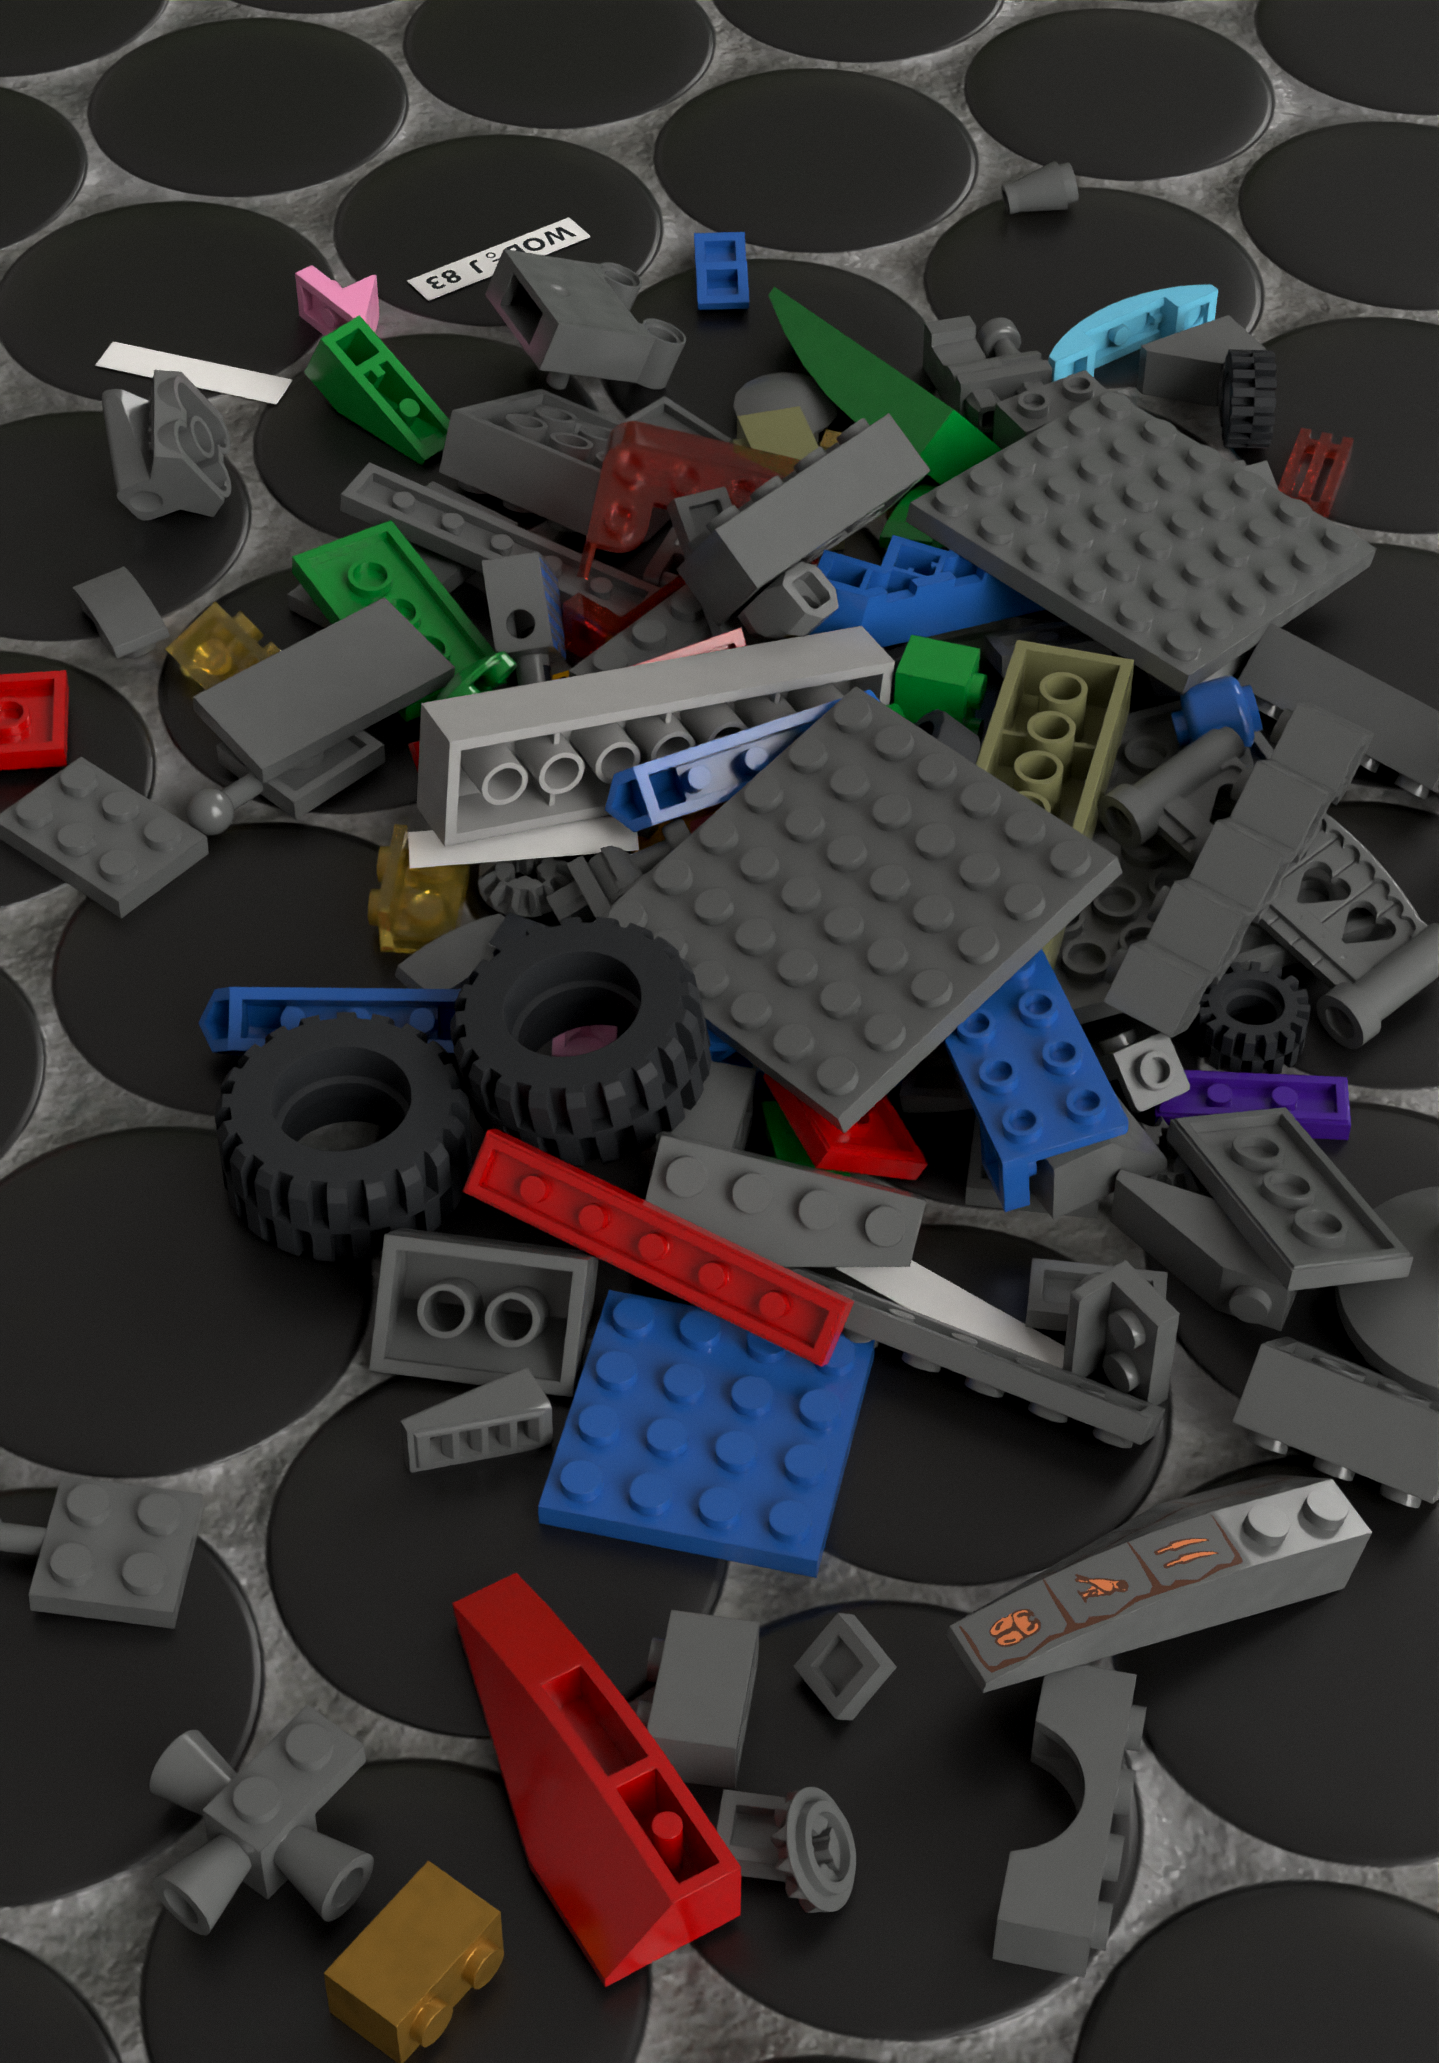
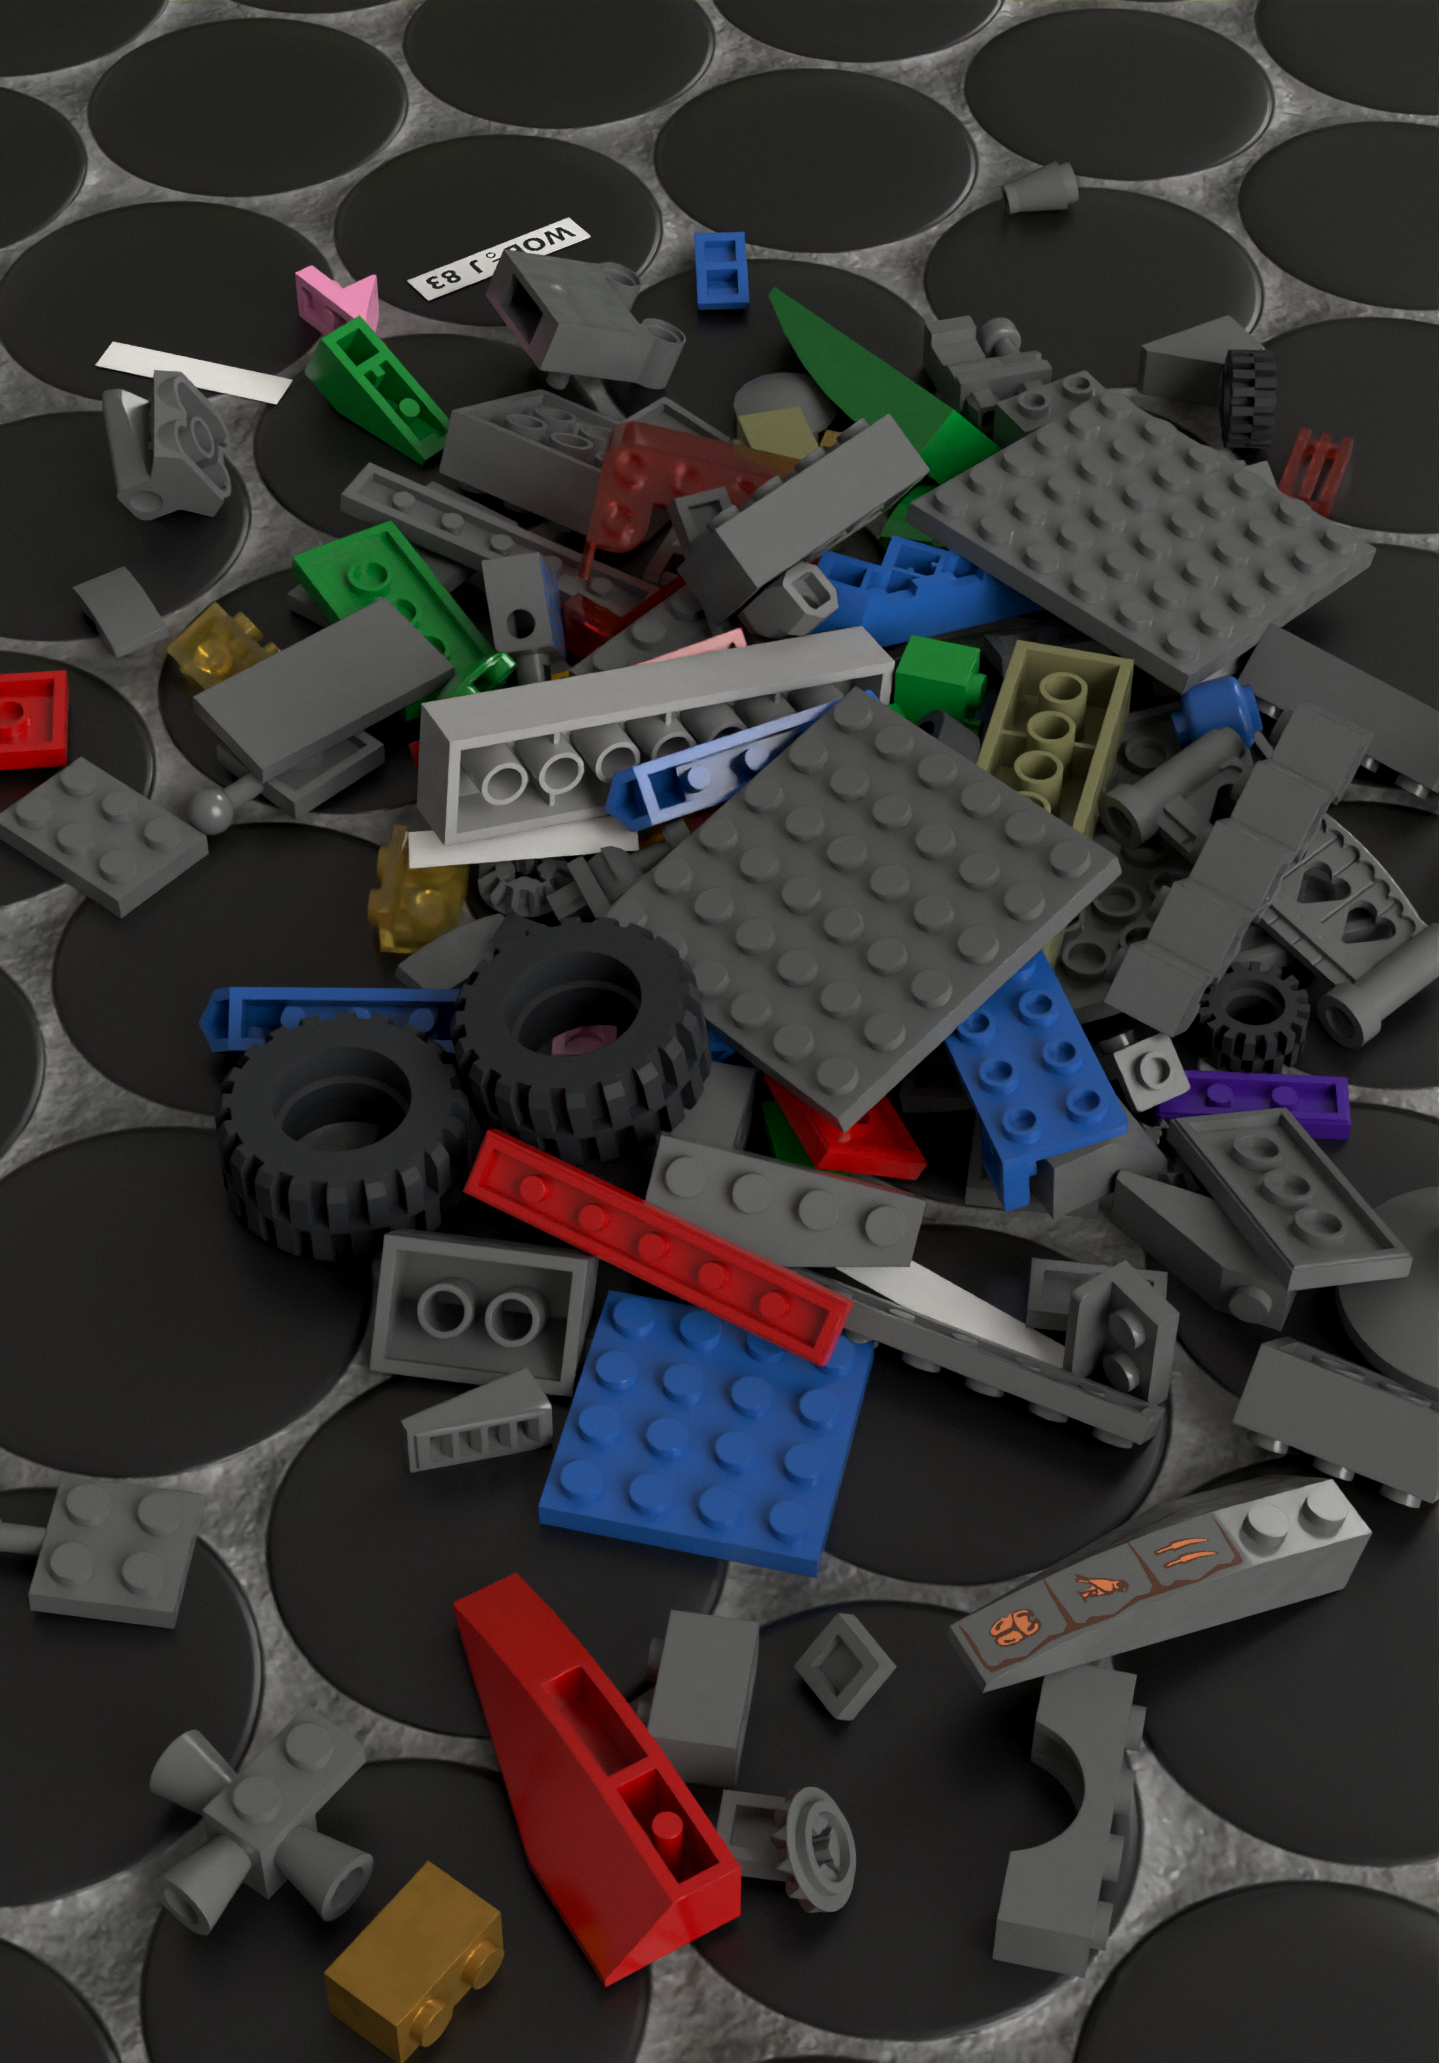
(1129, 324): medium azure slope -> none

